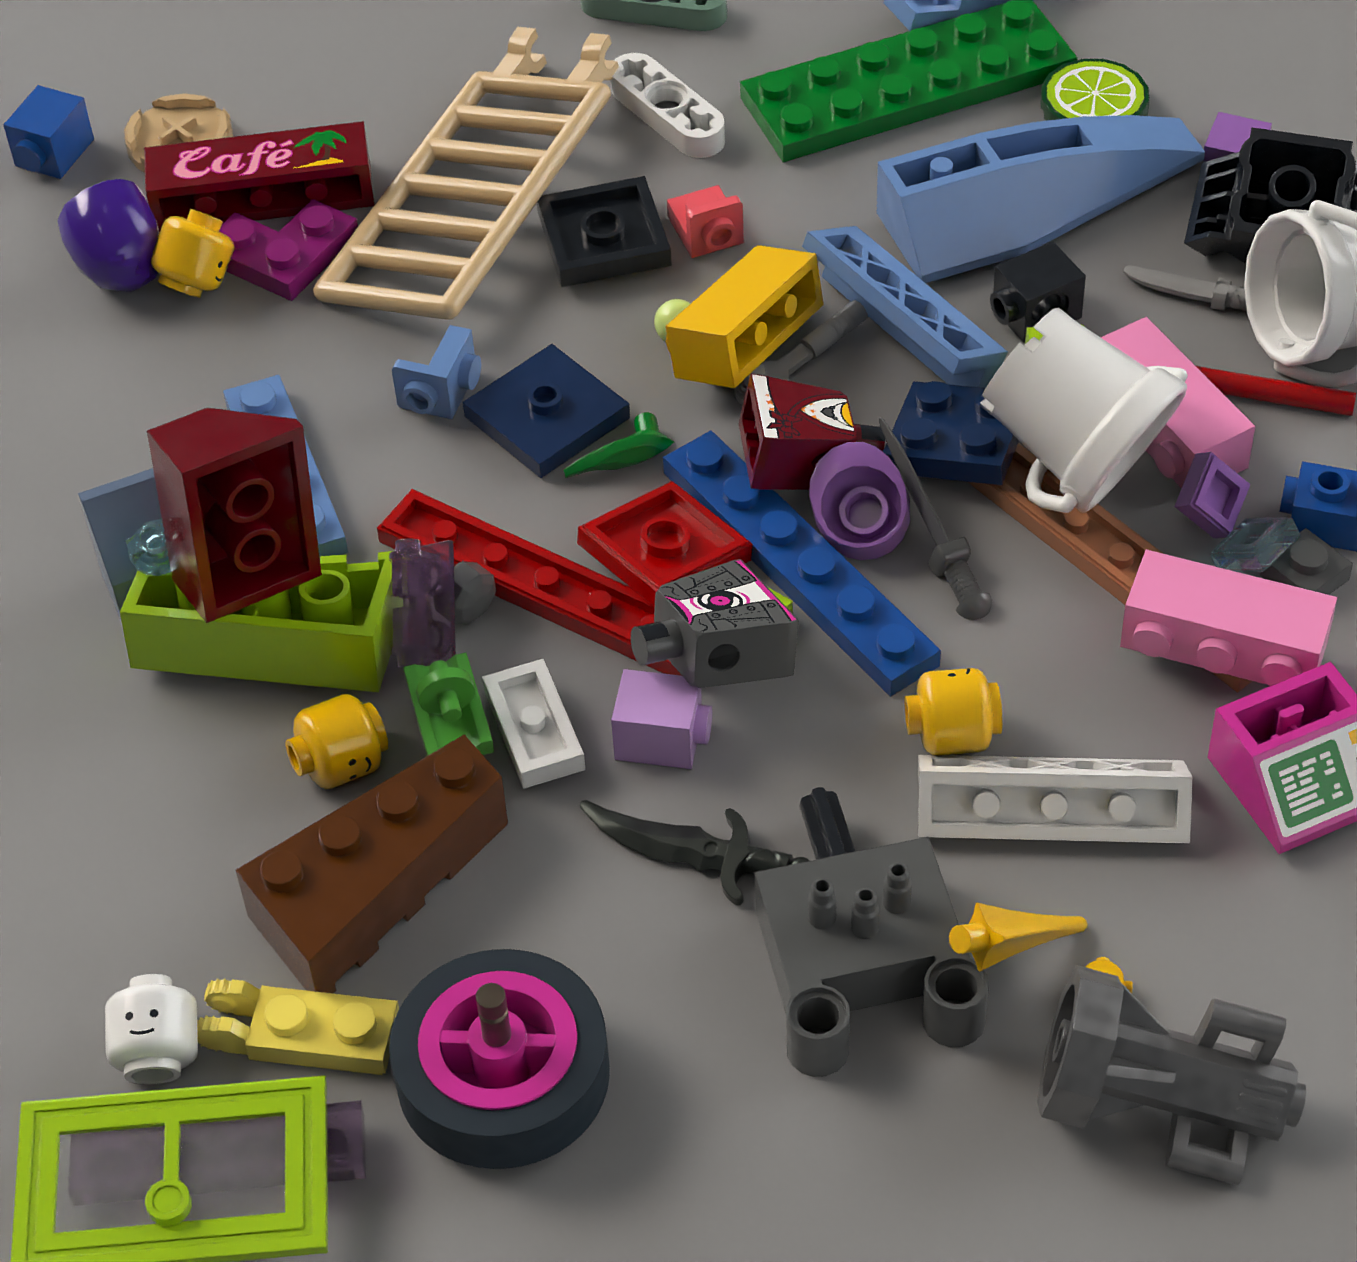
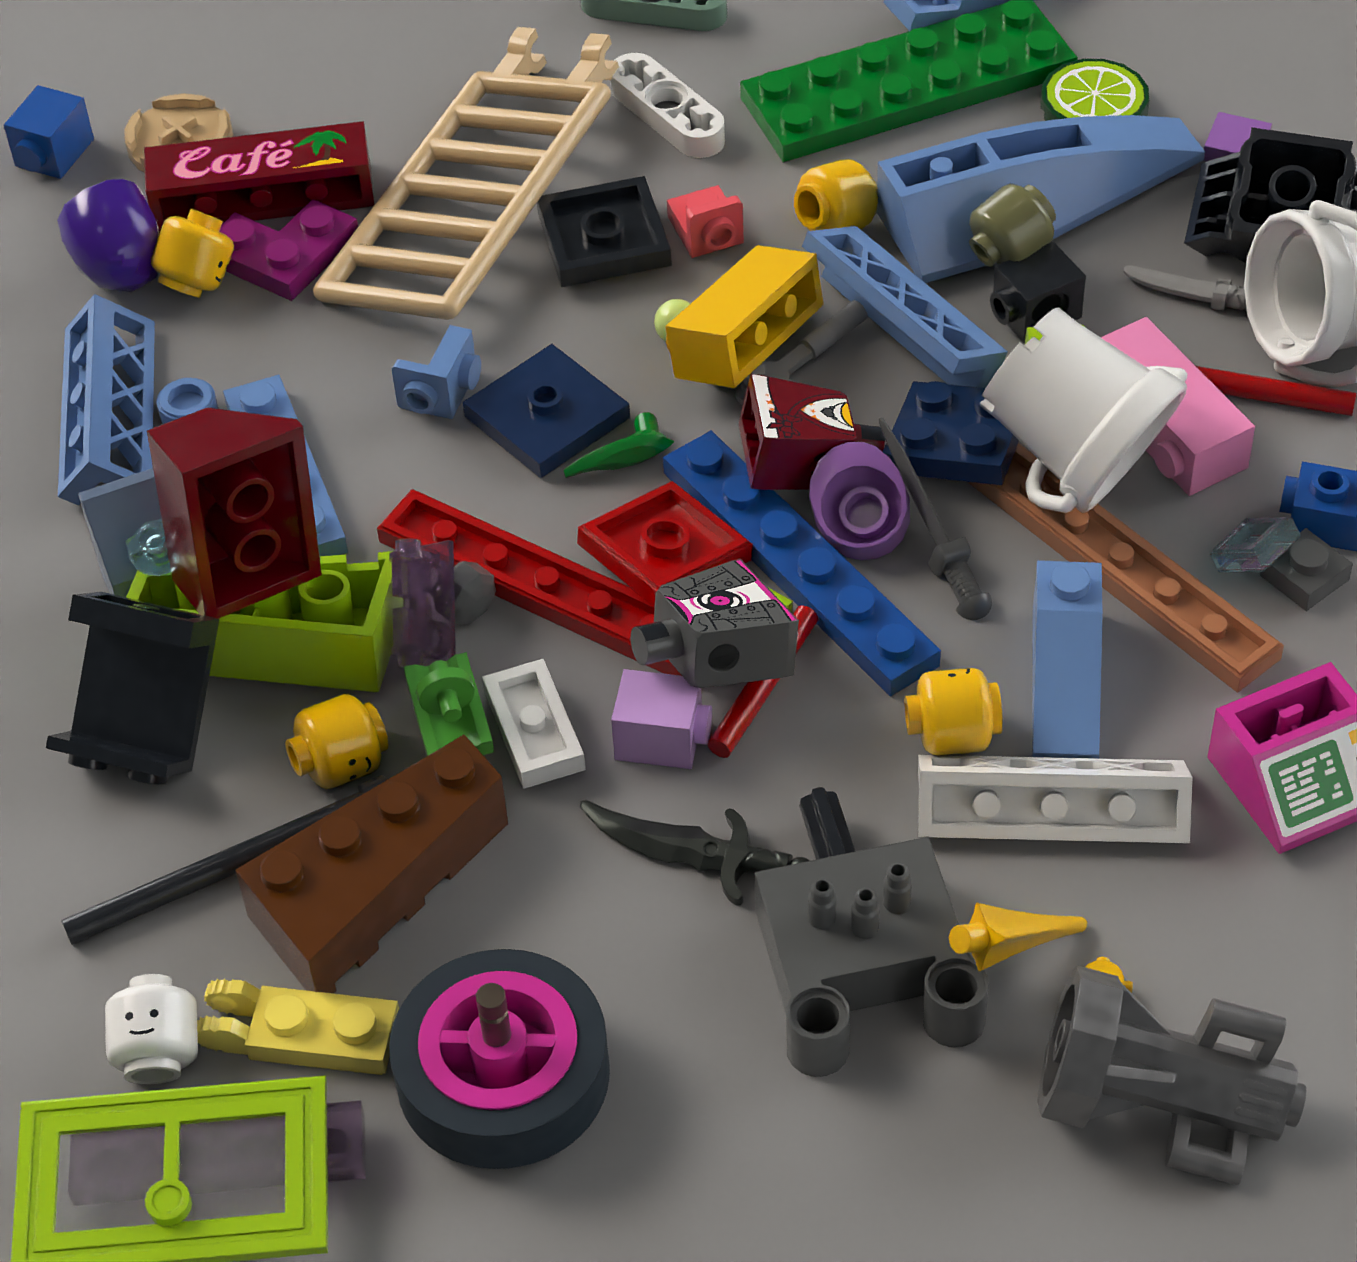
(93, 389): none -> medium blue fence
(138, 687): none -> black panel
(184, 397): none -> medium blue tile
(194, 876): none -> black bar
(754, 696): none -> red bar
(836, 196): none -> yellow head
(1011, 224): none -> olive head
(1066, 659): none -> medium blue slope
(1212, 495): medium lavender tile -> none
(1225, 620): bright pink brick -> none

